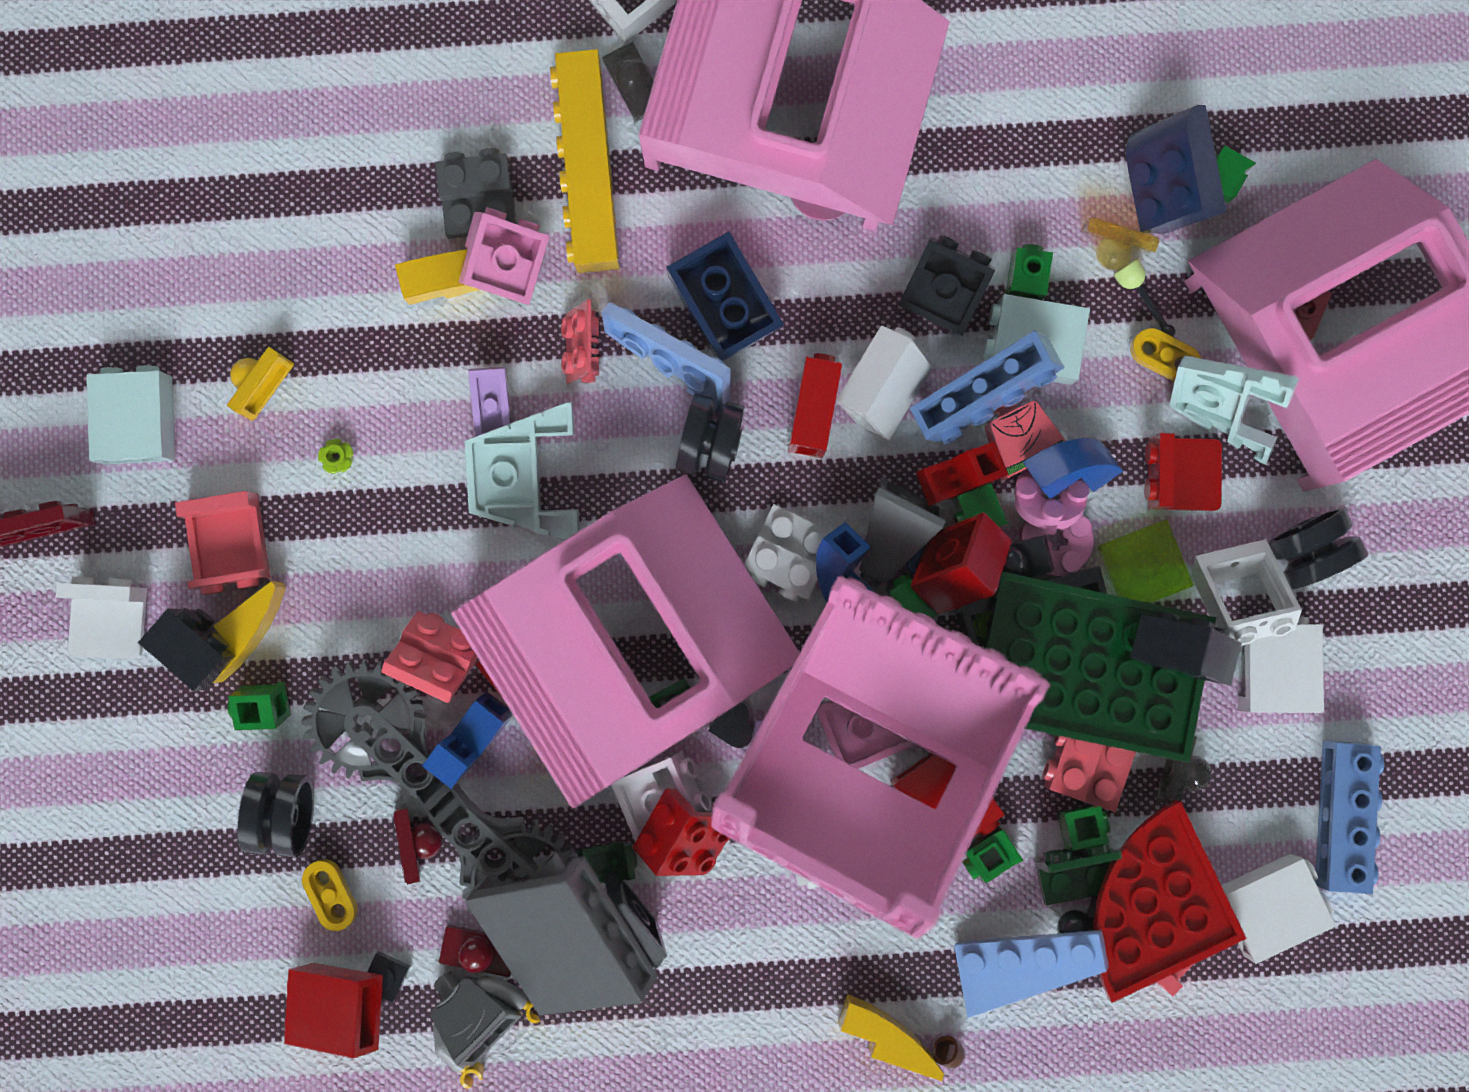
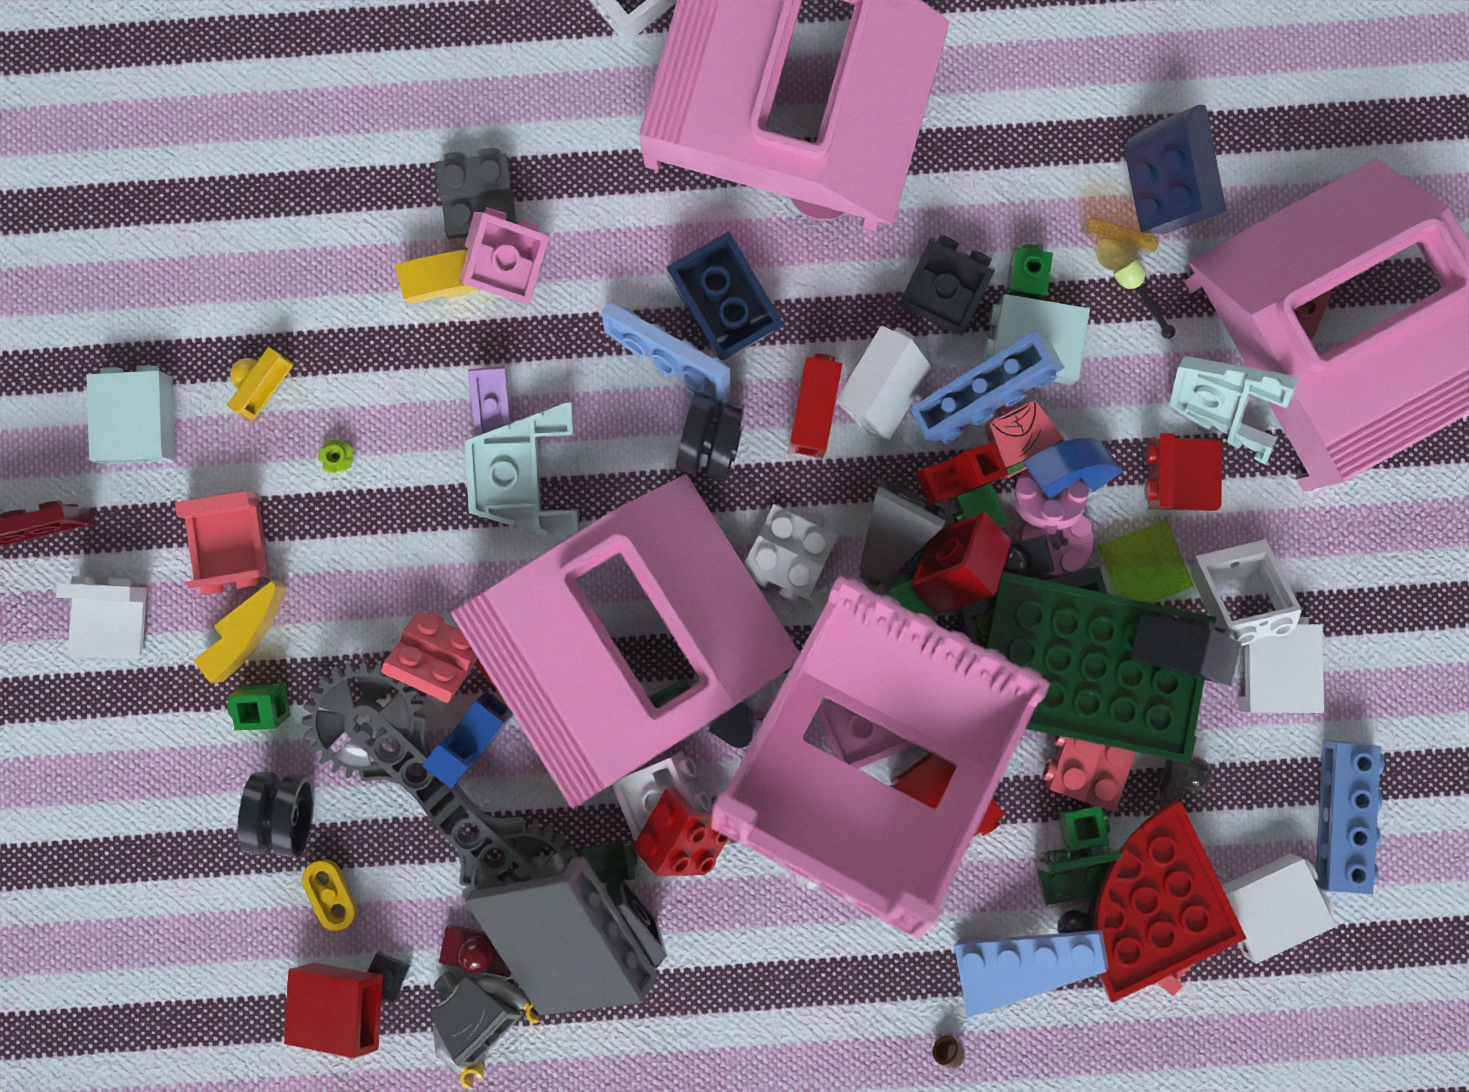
(188, 646): black brick -> none
(419, 842): dark red tile -> none
(578, 328): coral hinge -> none
(586, 161): yellow brick -> none
(630, 78): clear smoke tile -> none
(839, 556): blue brick -> none
(888, 1038): yellow slope -> none
(982, 844): green window -> none
(1165, 352): yellow plate -> none
(1232, 171): green window -> none
(1318, 550): black wheel -> none

